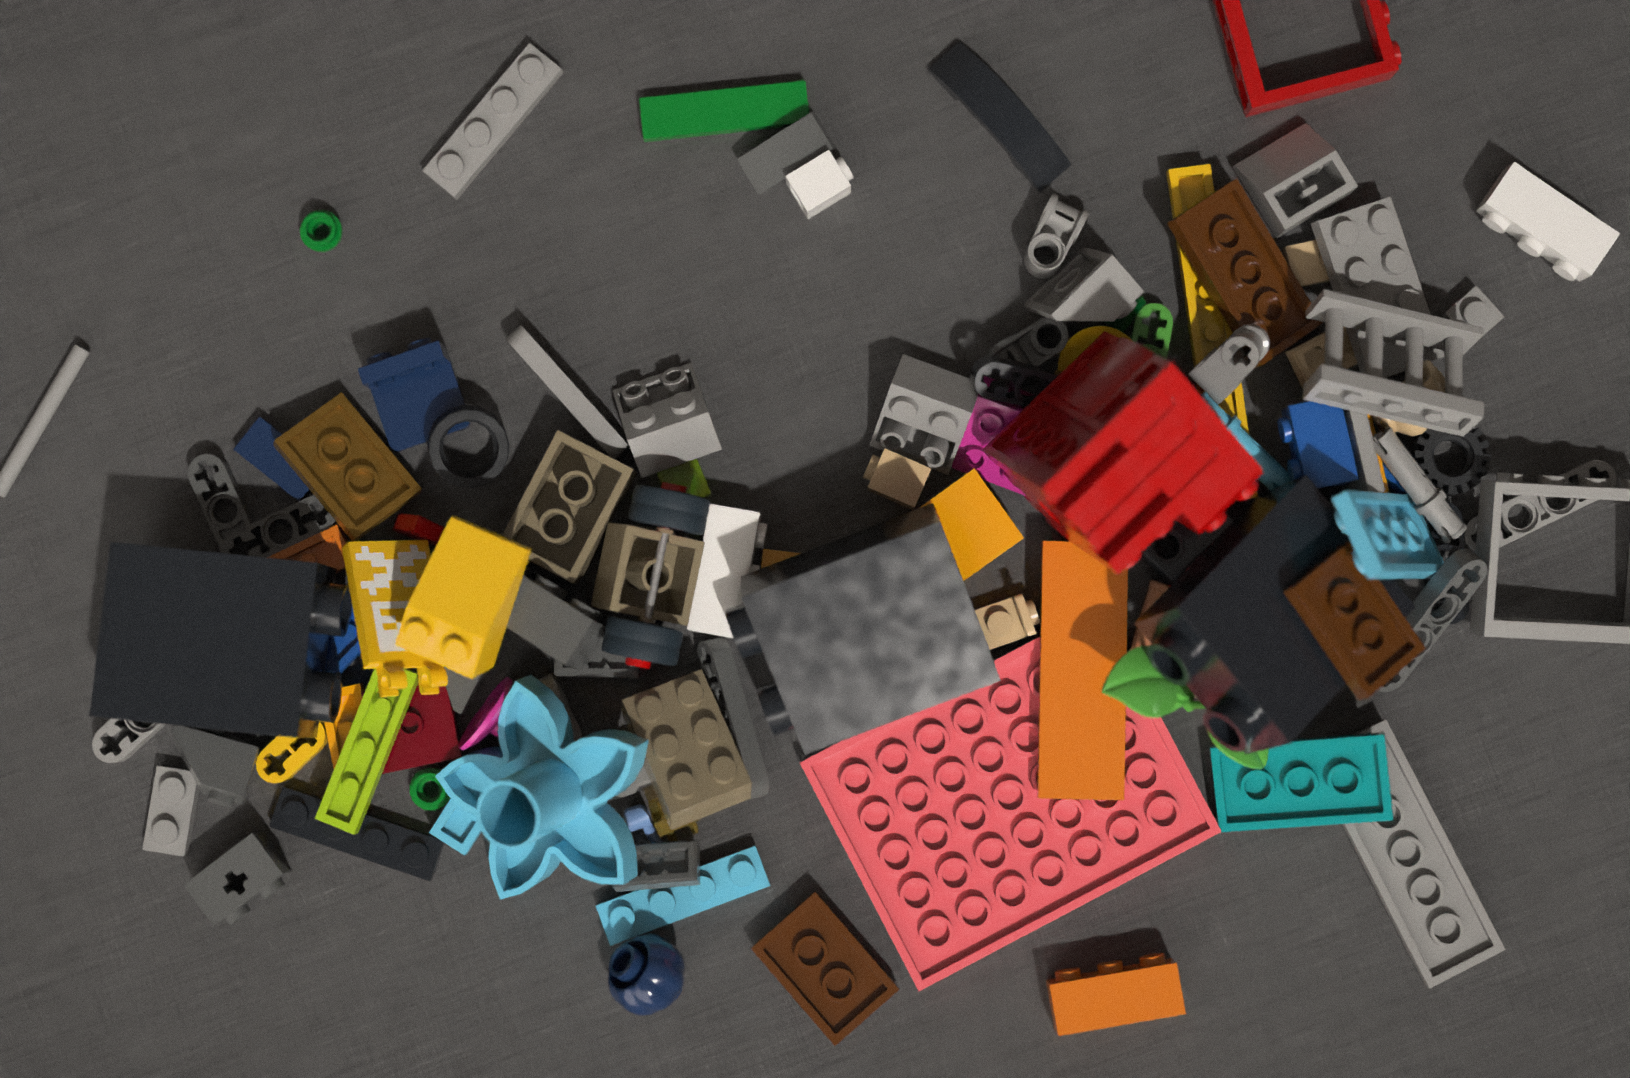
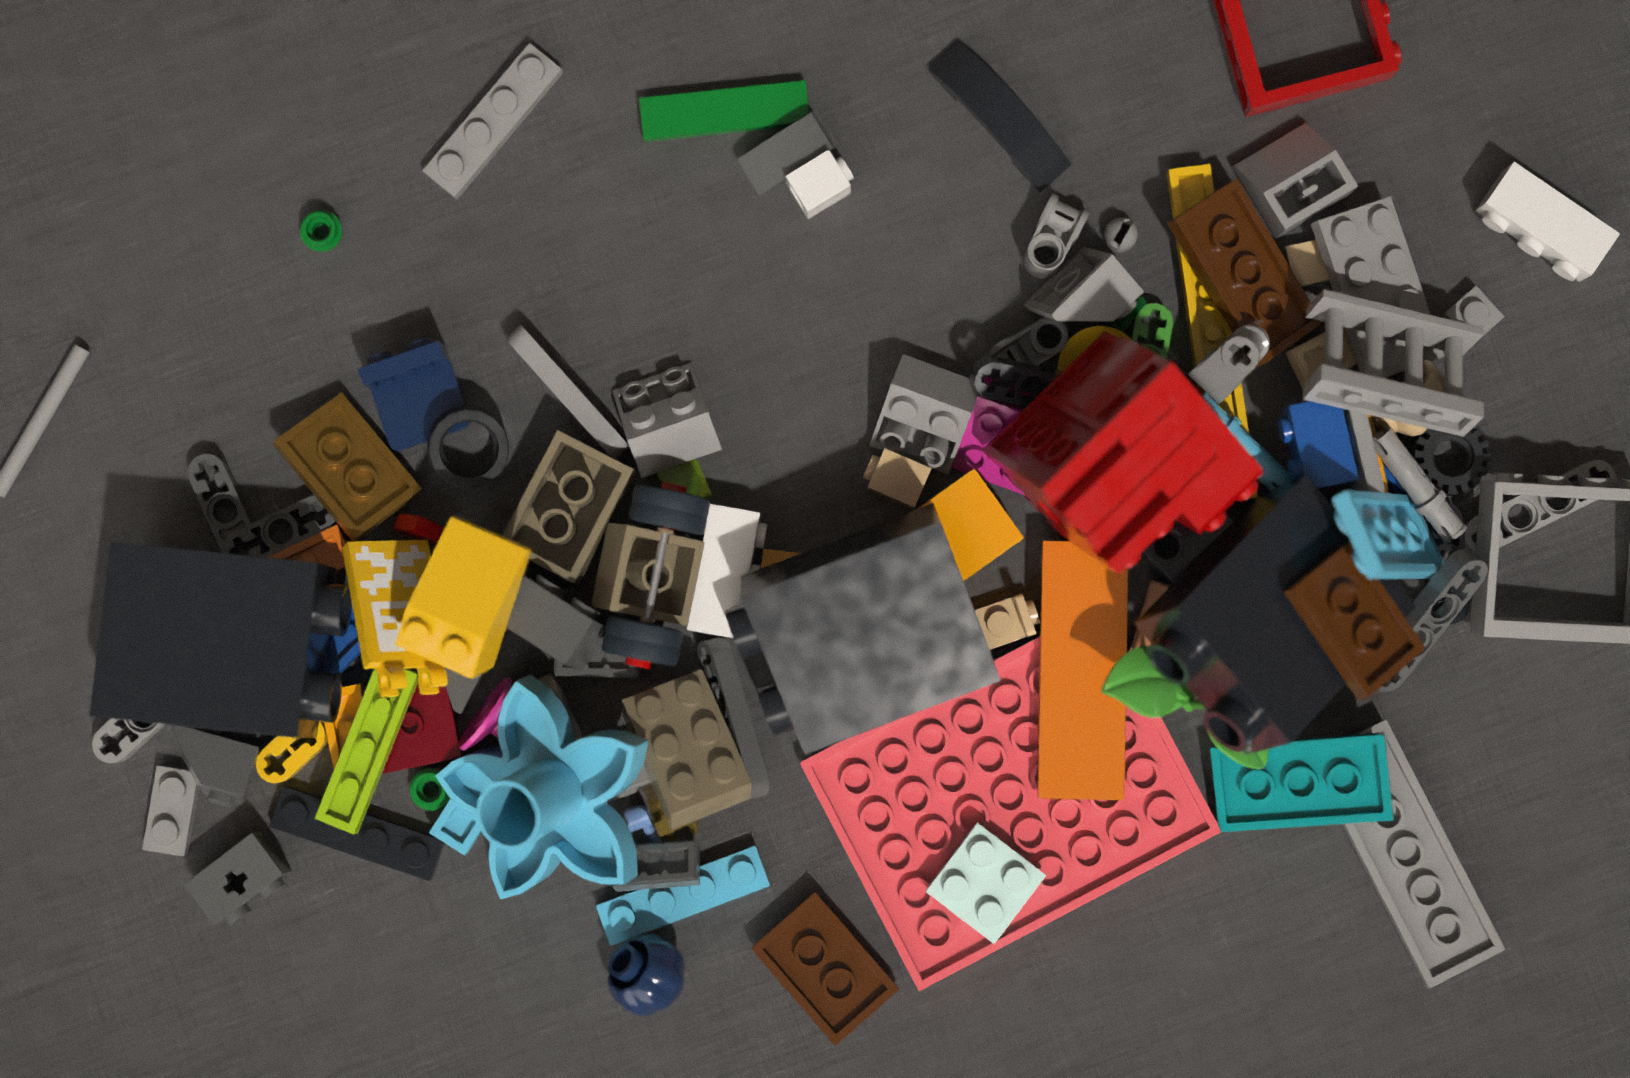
(259, 451): dark blue tile -> none
(985, 883): none -> light aqua plate
(1112, 230): none -> light grey hinge
(1115, 994): orange brick -> none

